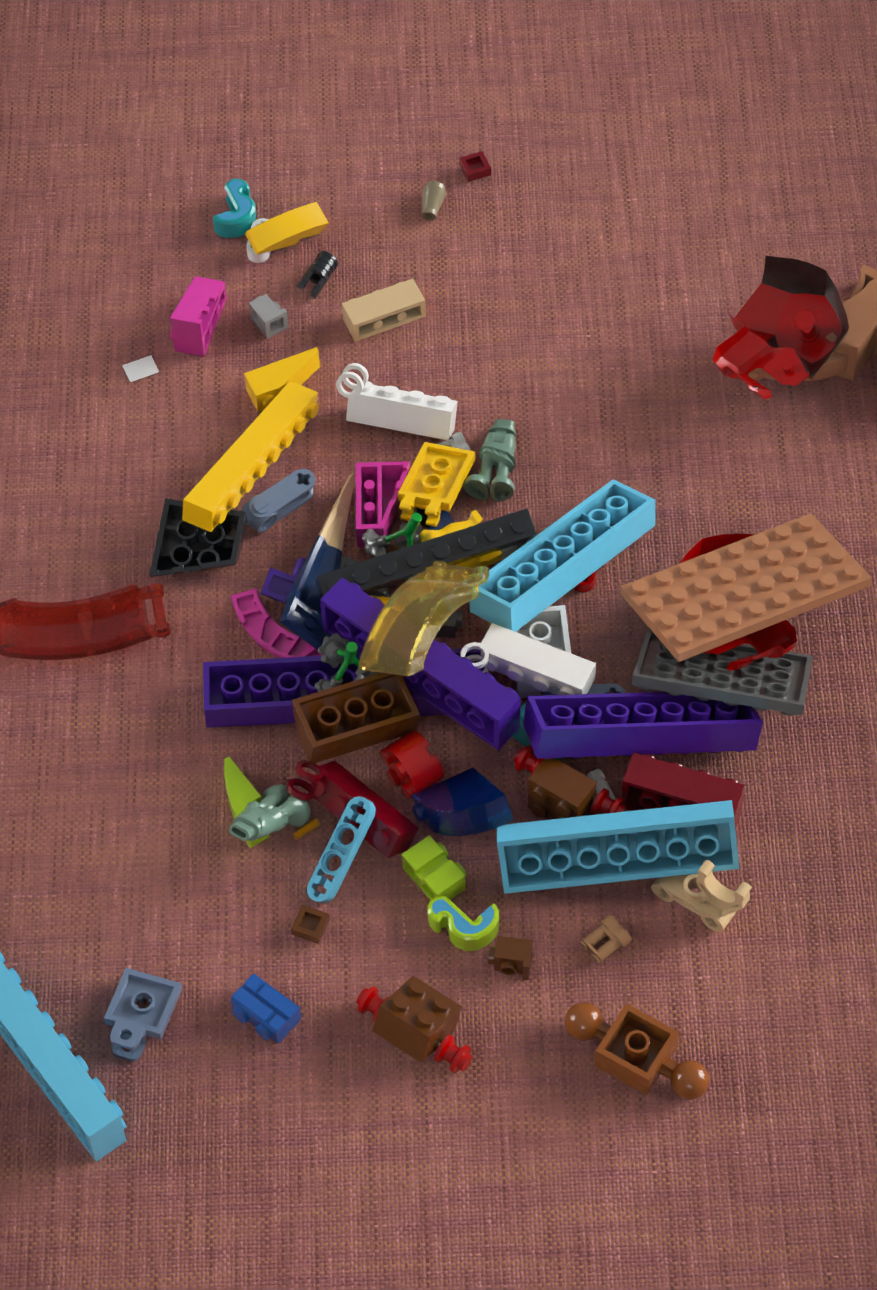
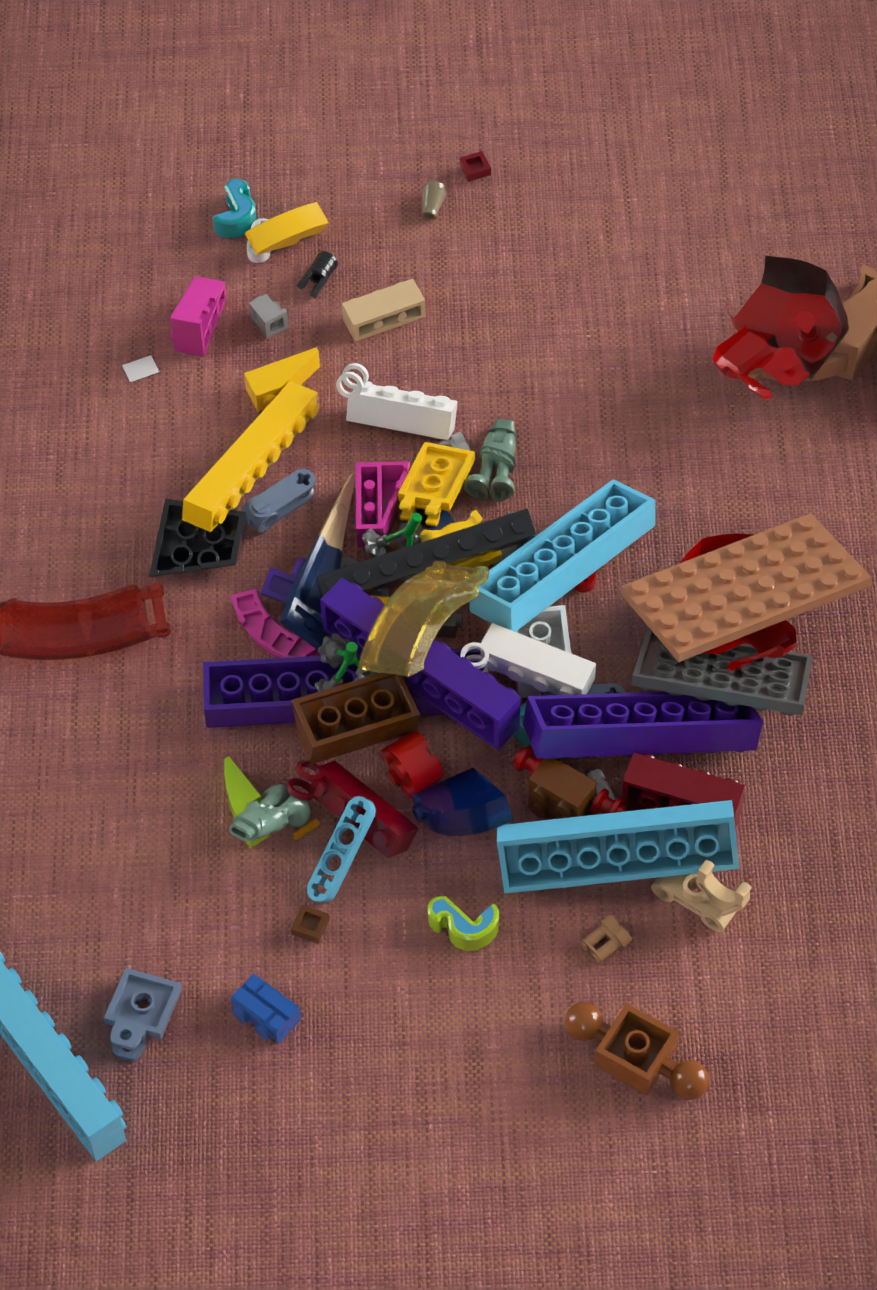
(417, 1022): reddish brown brick -> none
(432, 870): lime brick -> none
(512, 956): reddish brown brick -> none

